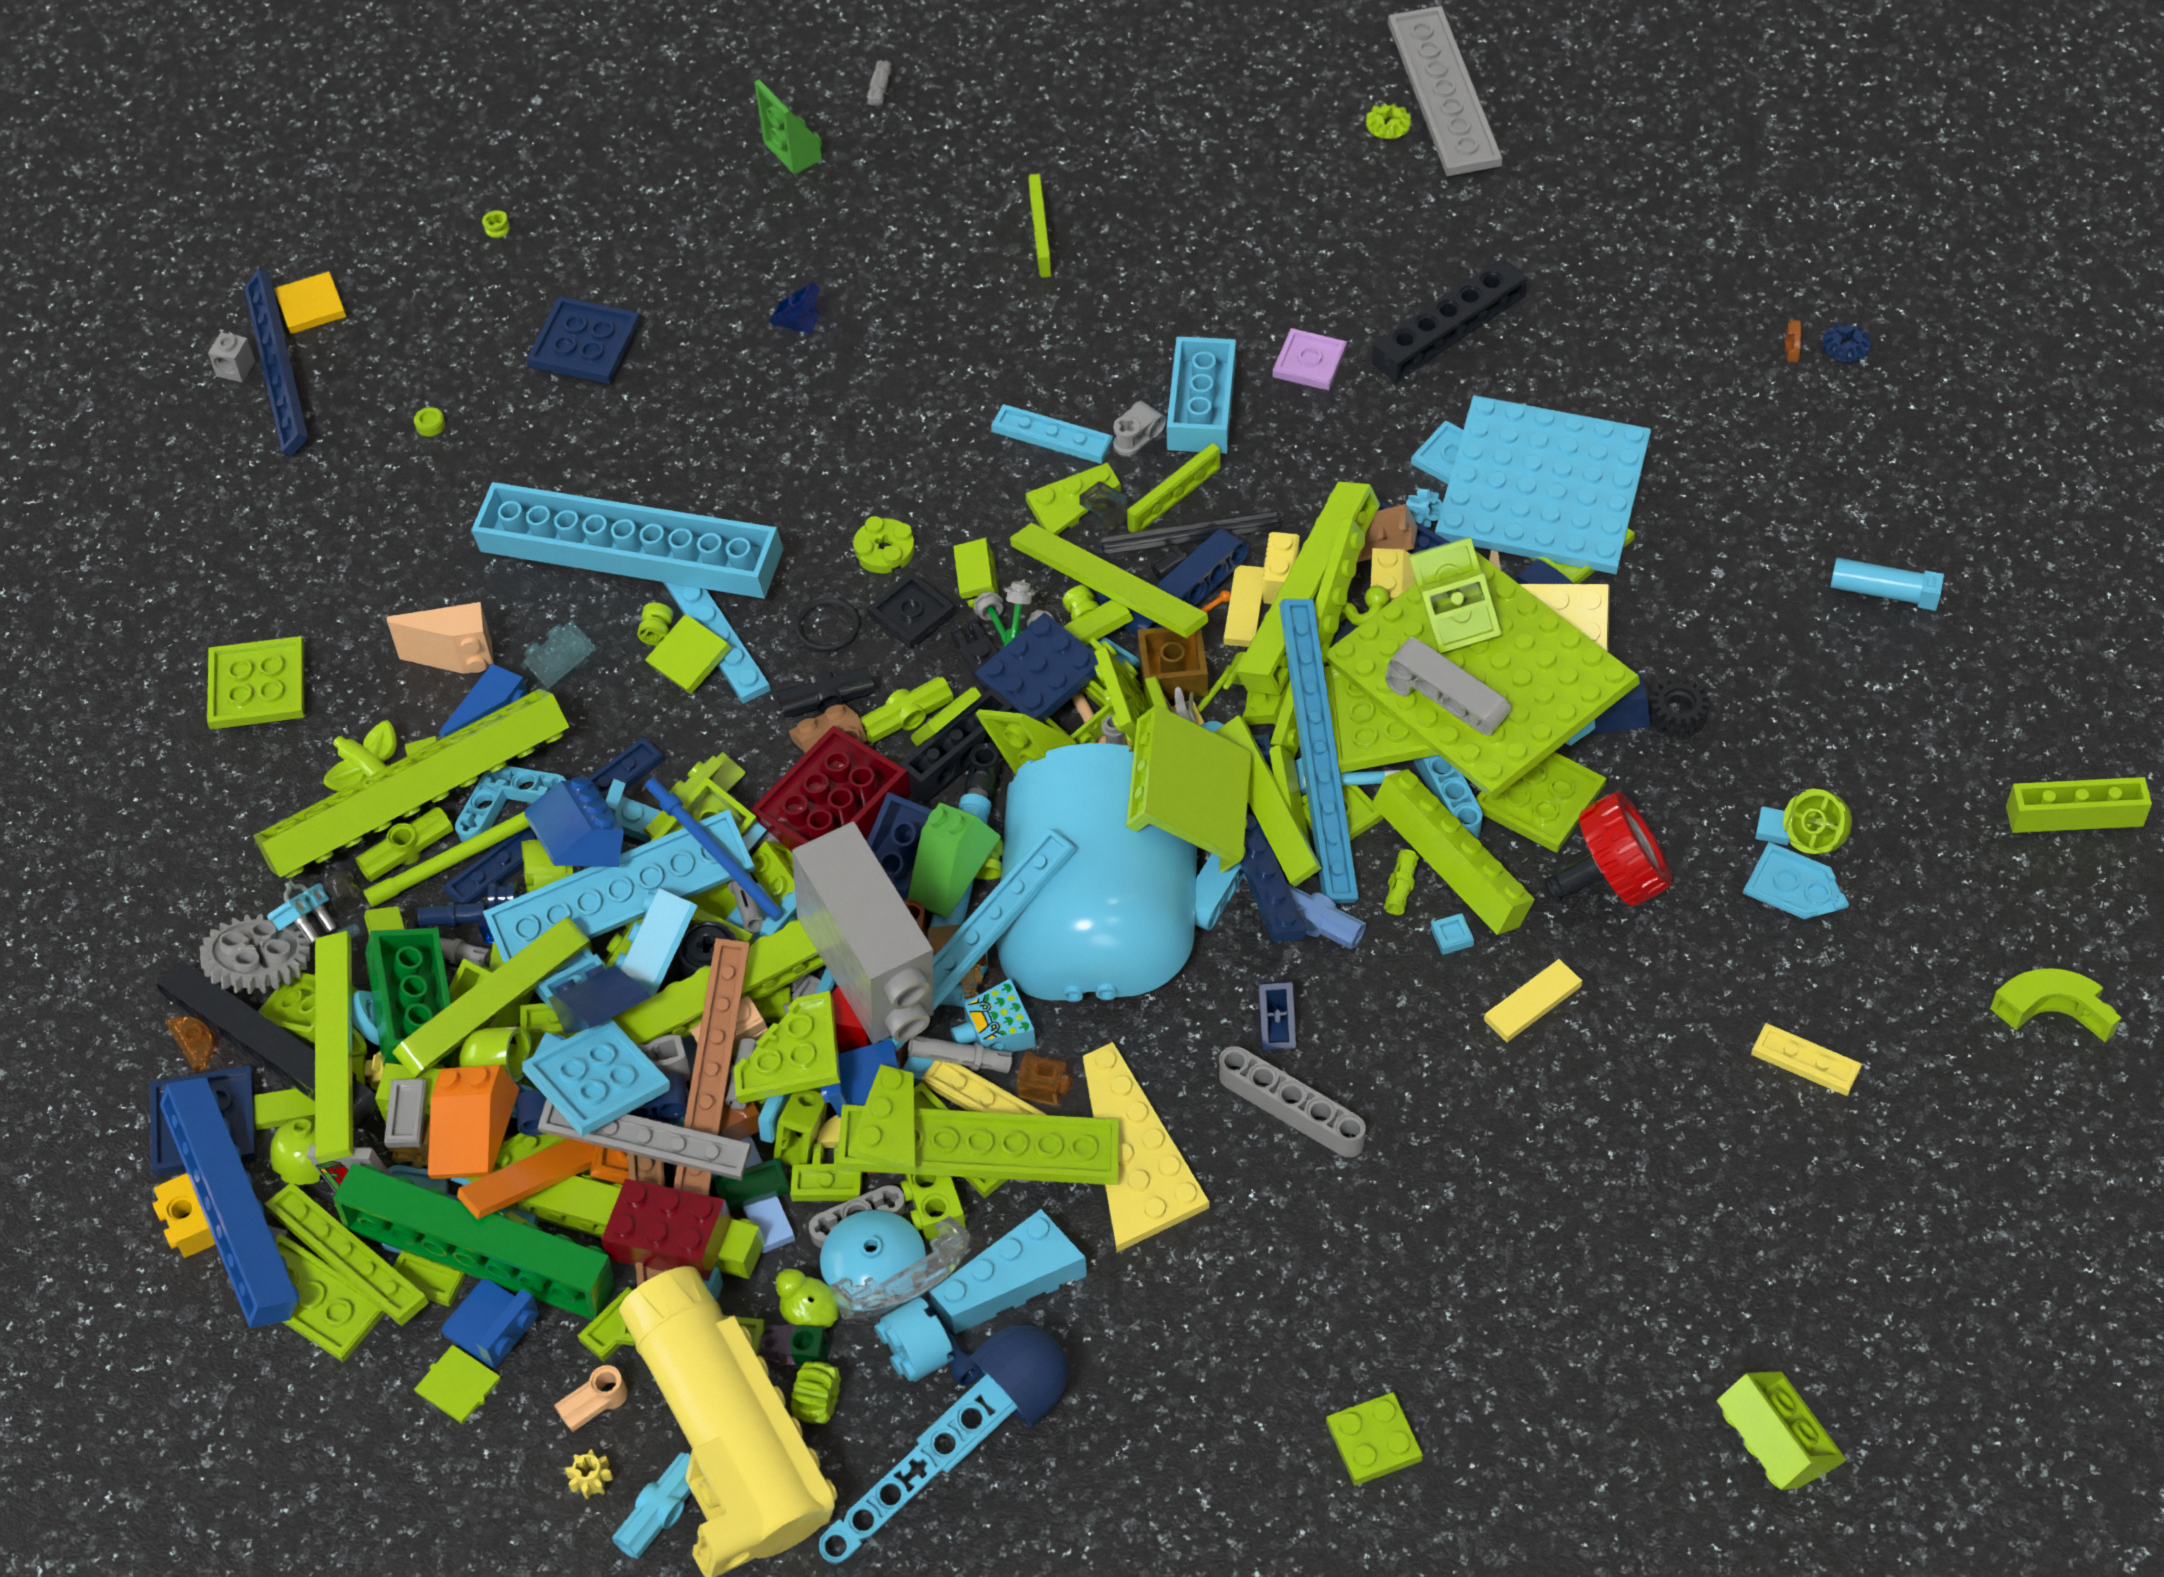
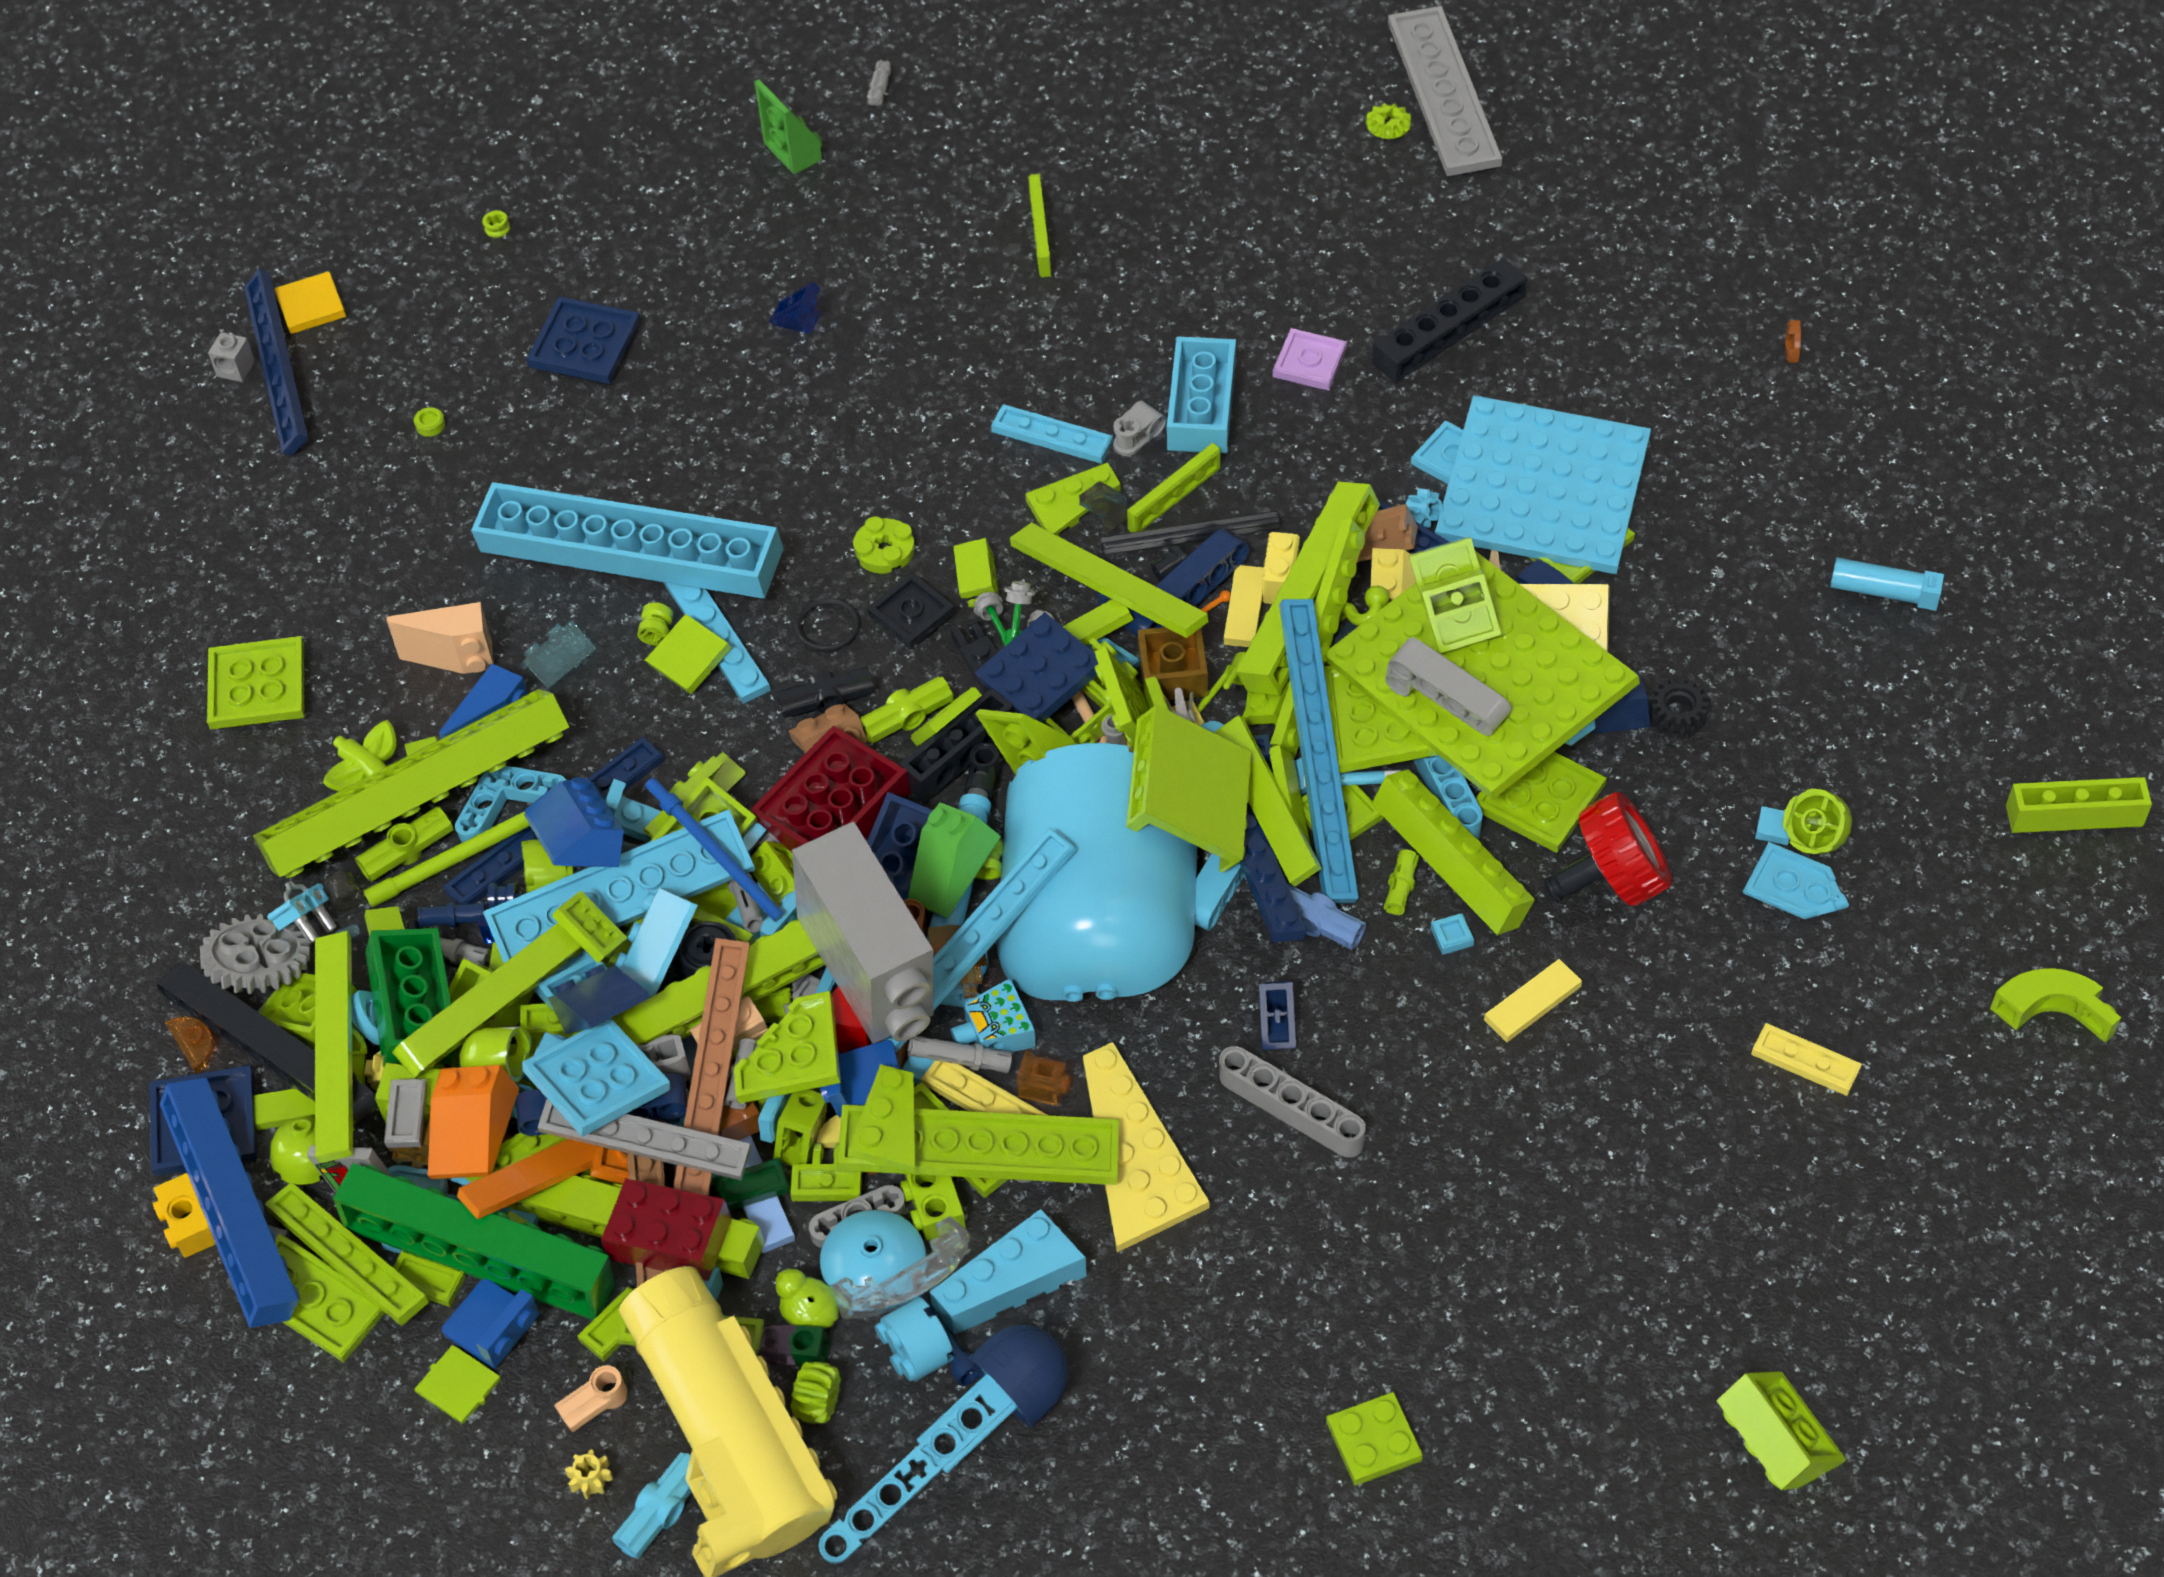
(589, 927): none -> lime bracket
(1079, 601): lime wheel -> none
(1850, 350): dark blue gear -> none

